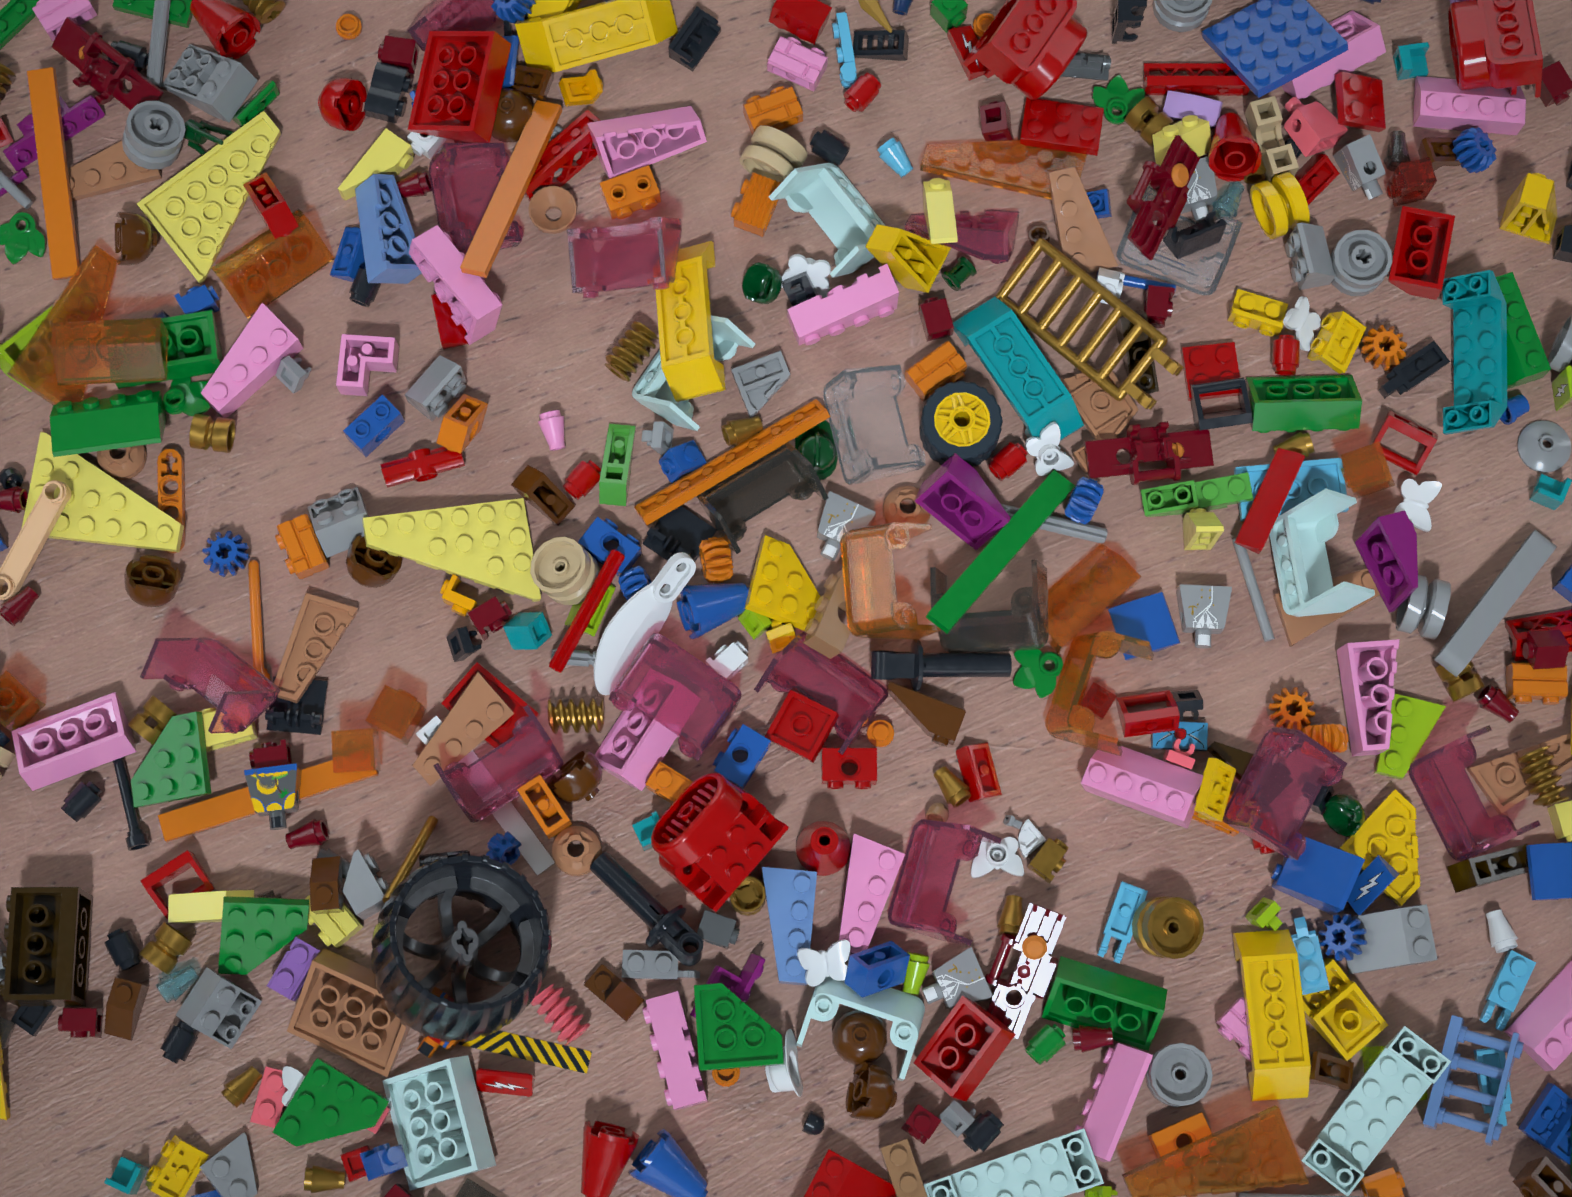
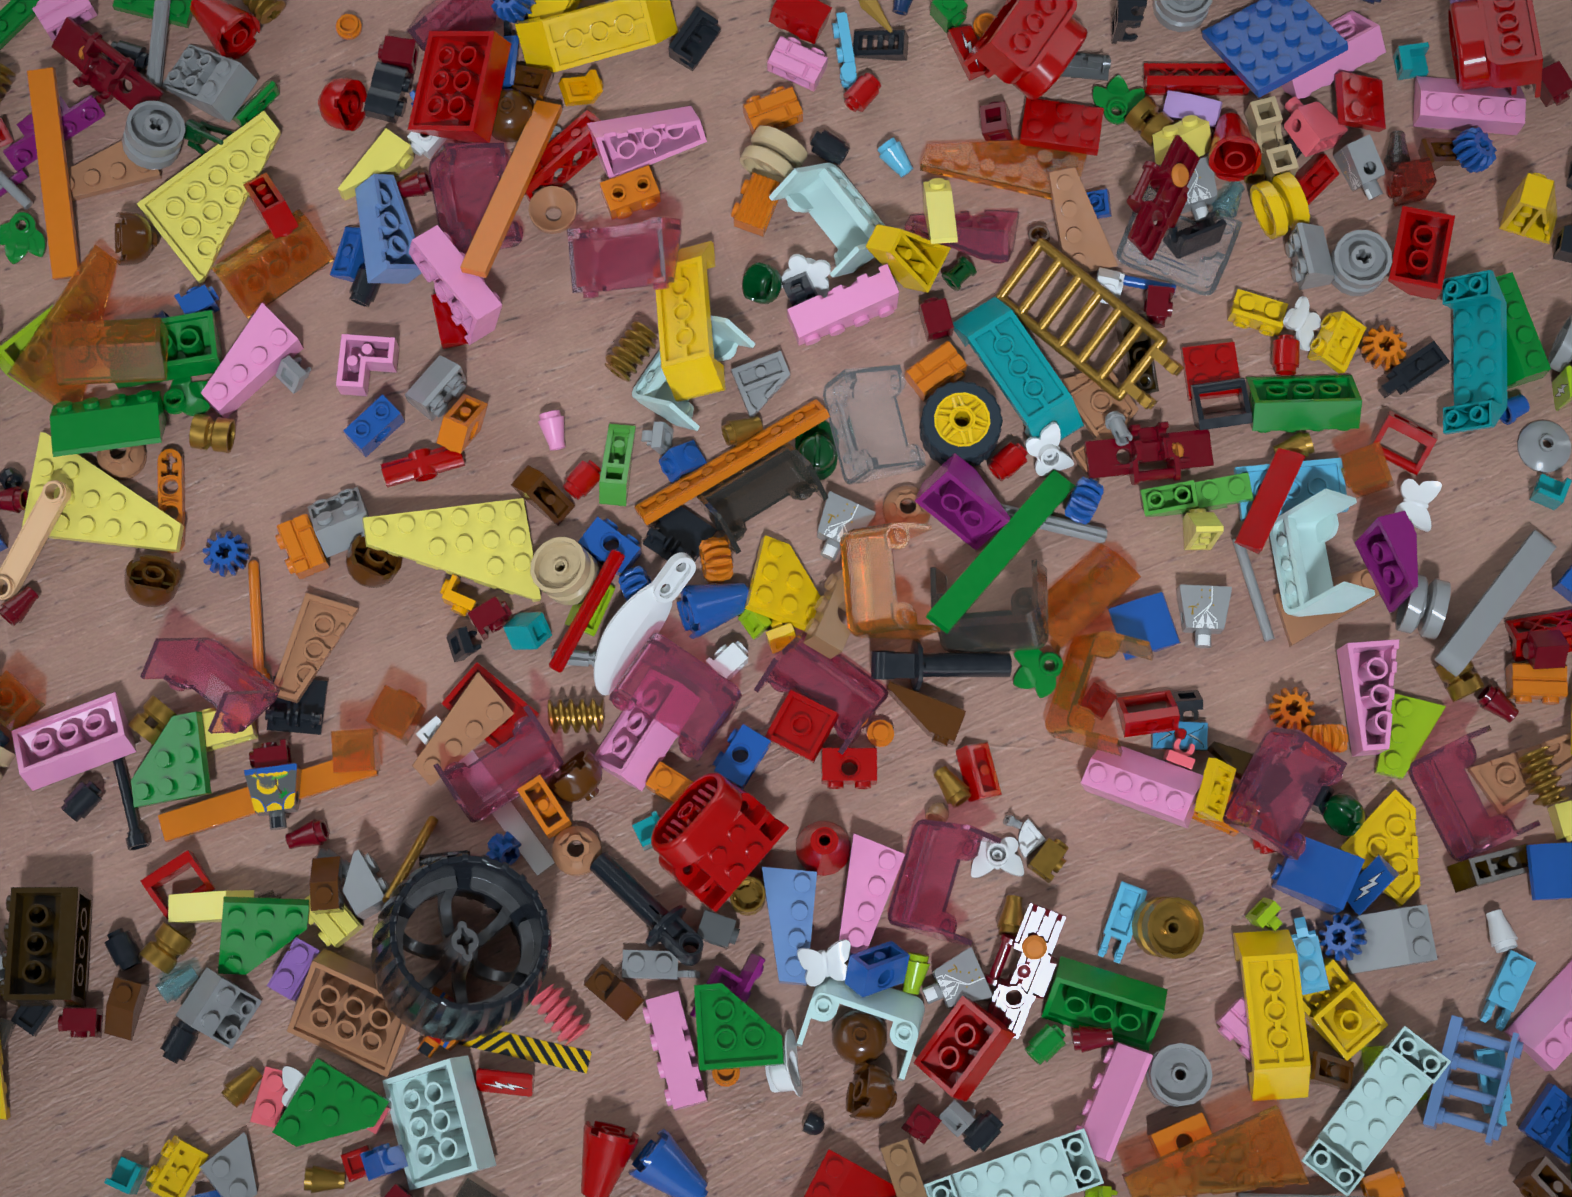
(1116, 423): none -> light grey pin

